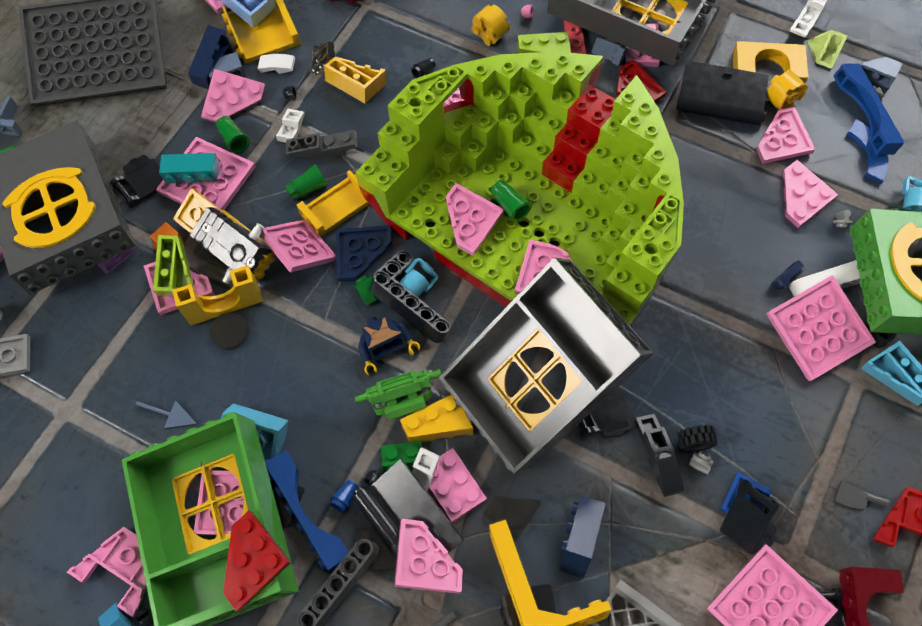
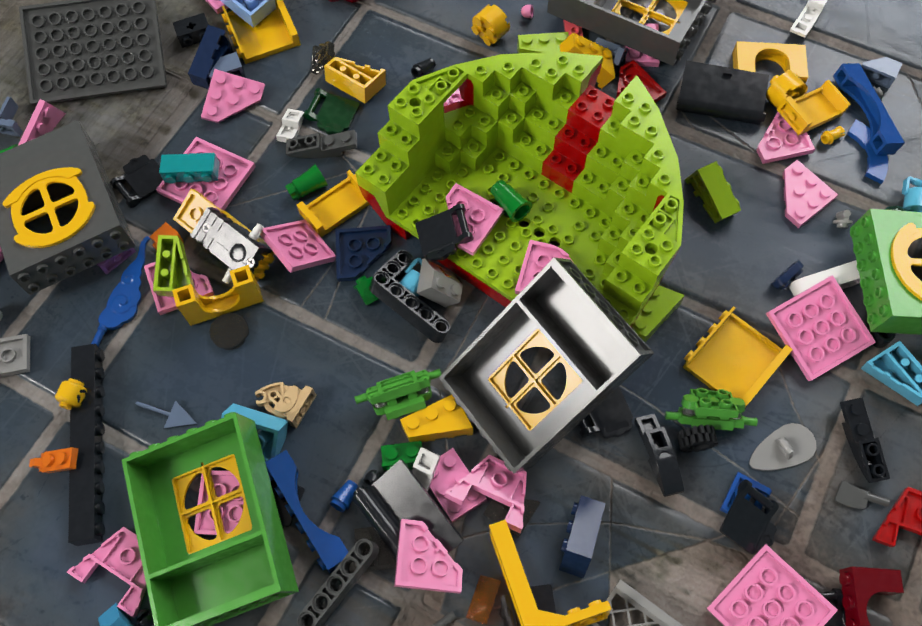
(42, 121): none -> bright pink wing
(56, 460): none -> orange hinge
(70, 394): none -> yellow head
(86, 435): none -> black brick
(124, 299): none -> blue piece
(191, 29): none -> black brick
(232, 135): green plant -> none
(251, 561): red plate -> none
(280, 62): white slope -> none
(288, 401): none -> tan piece
(290, 93): black hinge -> none
(334, 114): none -> dark green piece
(383, 338): dark blue torso -> none
(438, 284): none -> light grey slope
(439, 235): none -> black piece
(483, 599): none -> clear orange slope
(497, 482): none -> bright pink wing
(578, 44): none -> yellow wedge
(656, 311): none -> lime wedge
(701, 461): light grey plate -> none
(712, 408): none -> bright green piece
(714, 191): none -> lime wedge
(735, 357): none -> yellow panel
(784, 448): none -> light grey shield
(813, 108): none -> yellow panel
(827, 47): yellowish green slope -> none
(829, 136): none -> yellow pin
(861, 440): none -> black slope

